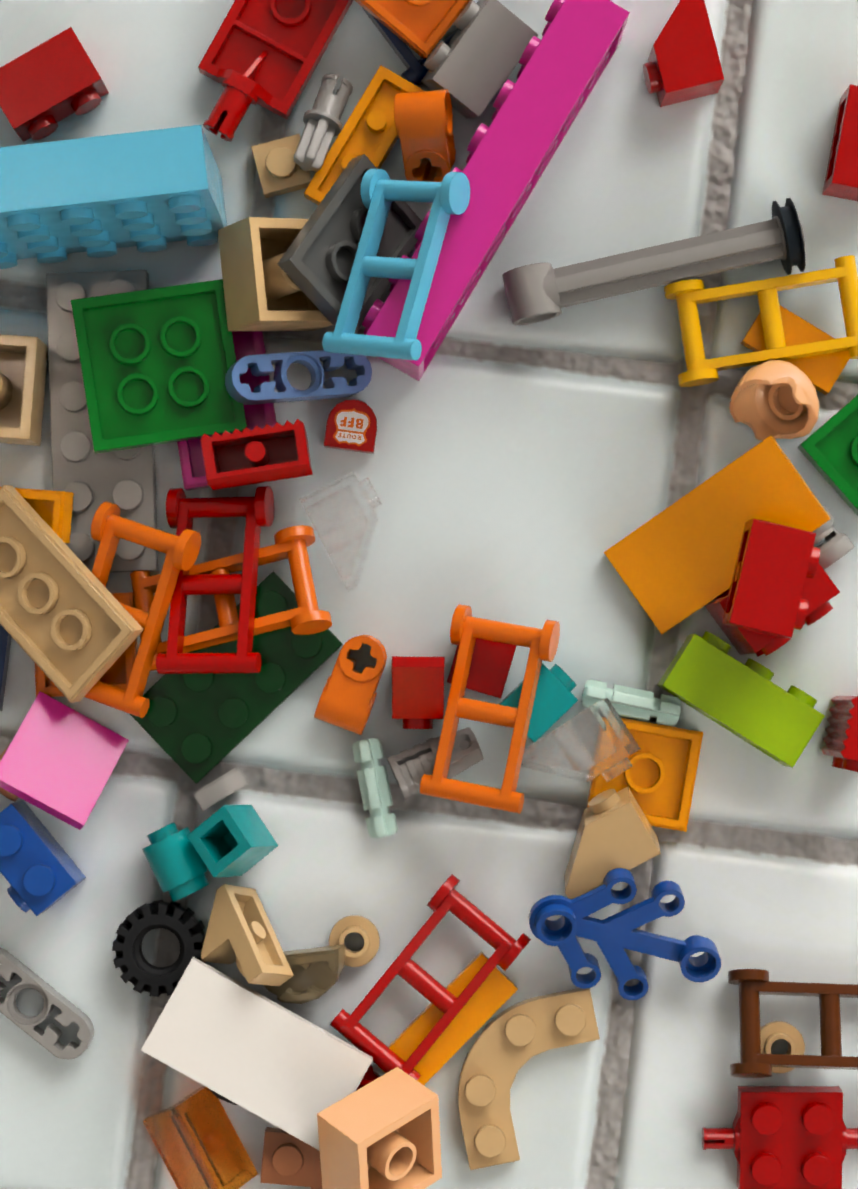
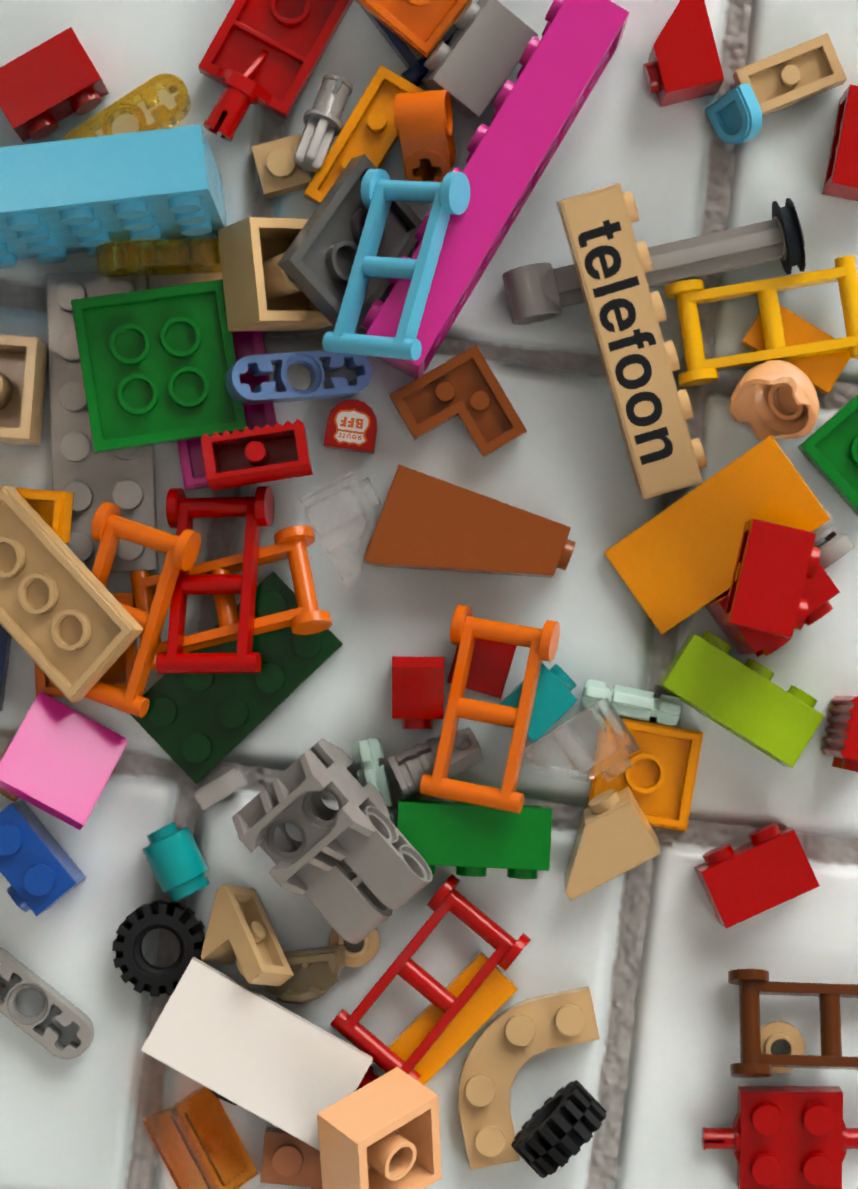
(128, 105): none -> clear yellow beam
(159, 257): none -> clear yellow beam
(232, 840): teal brick -> none
(349, 692): orange piece -> none
(349, 858): none -> light grey connector
(458, 530): none -> dark orange slope
(465, 390): none -> dark orange plate
(478, 837): none -> green brick
(559, 1129): none -> black tyre
(619, 933): blue plant -> none
(630, 339): none -> tan brick
(736, 115): none -> medium azure tile
(756, 874): none -> red brick
(793, 74): none -> tan plate

